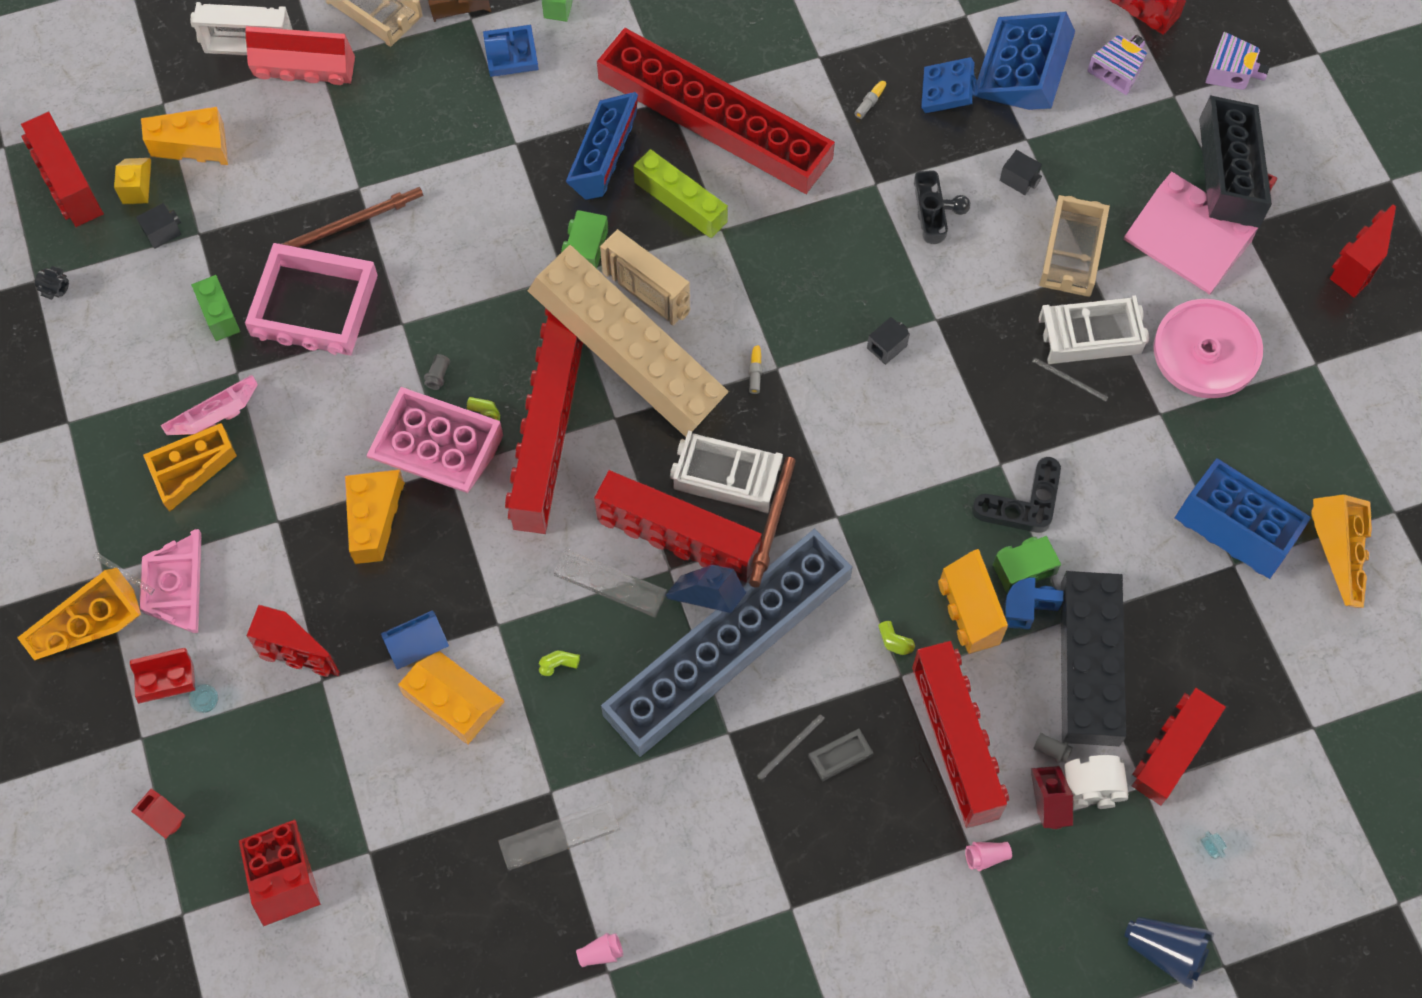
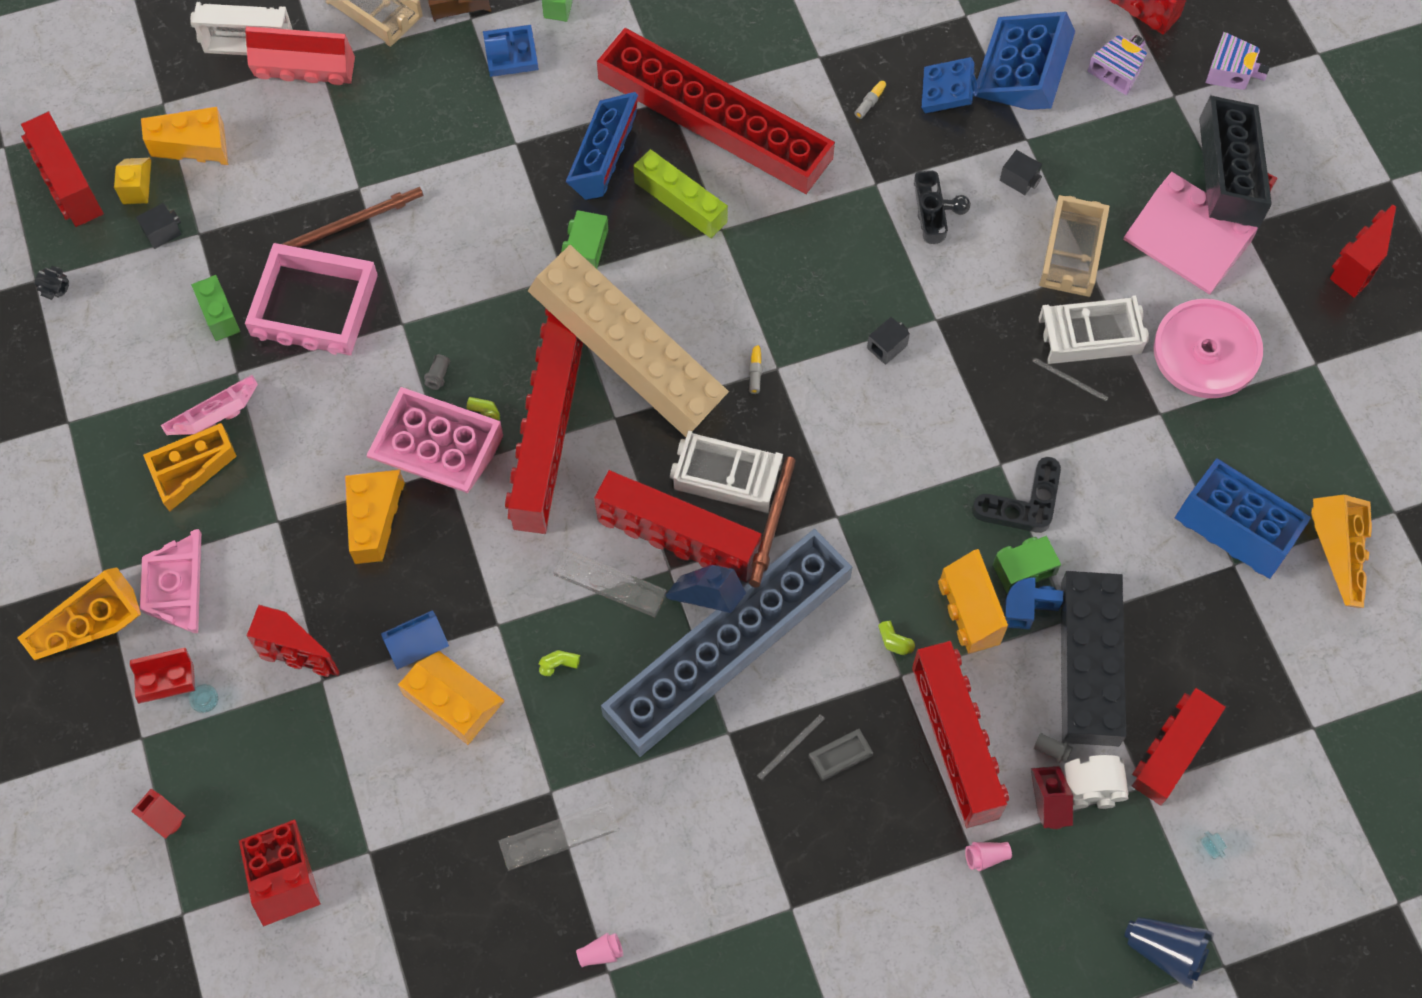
(128, 576): clear piece -> none
(646, 277): tan door -> none

